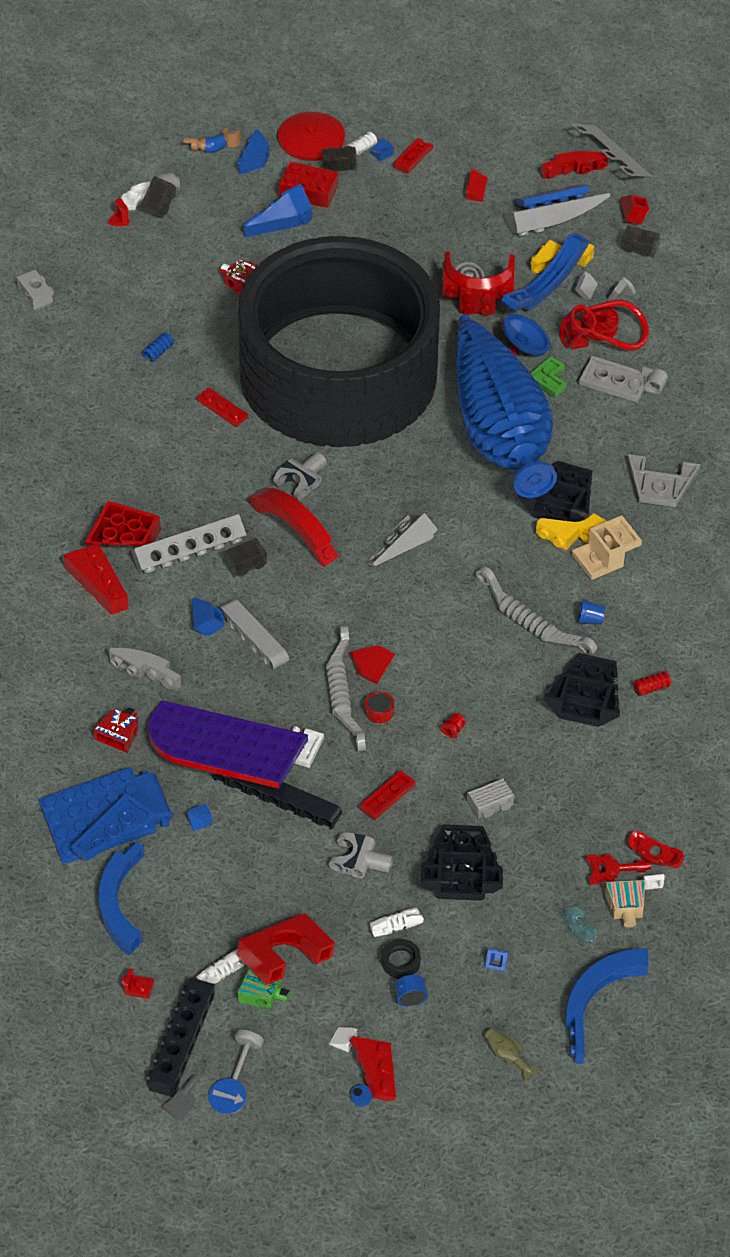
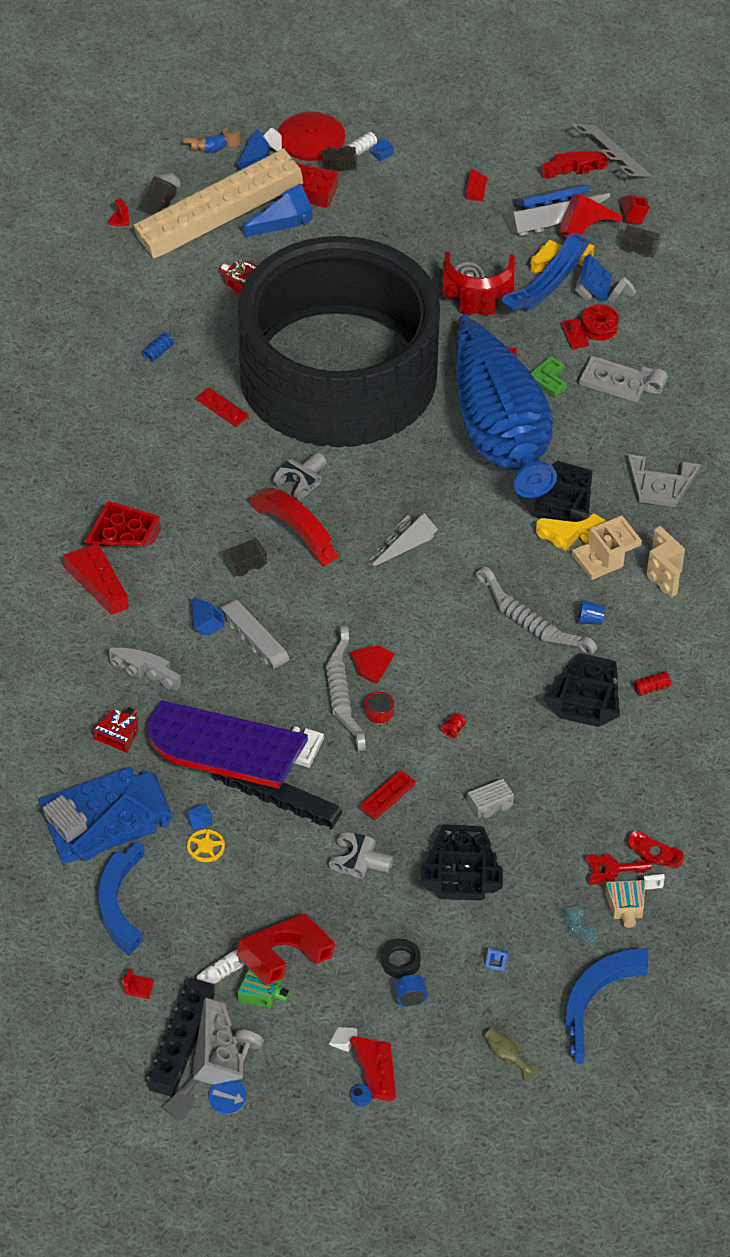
(35, 289): light grey brick -> none
(65, 818): none -> light grey brick
(135, 195): white tile -> none
(205, 845): none -> yellow wheel
(216, 1049): none -> light grey wedge
(218, 203): none -> tan piece
(232, 525): light grey brick -> none
(274, 139): none -> white slope
(406, 918): white hinge -> none
(413, 155): red plate -> none
(526, 335): blue dish -> none
(584, 212): none -> red arch
(596, 278): none -> blue plate
(612, 303): red animal -> none
(665, 562): none -> tan bracket

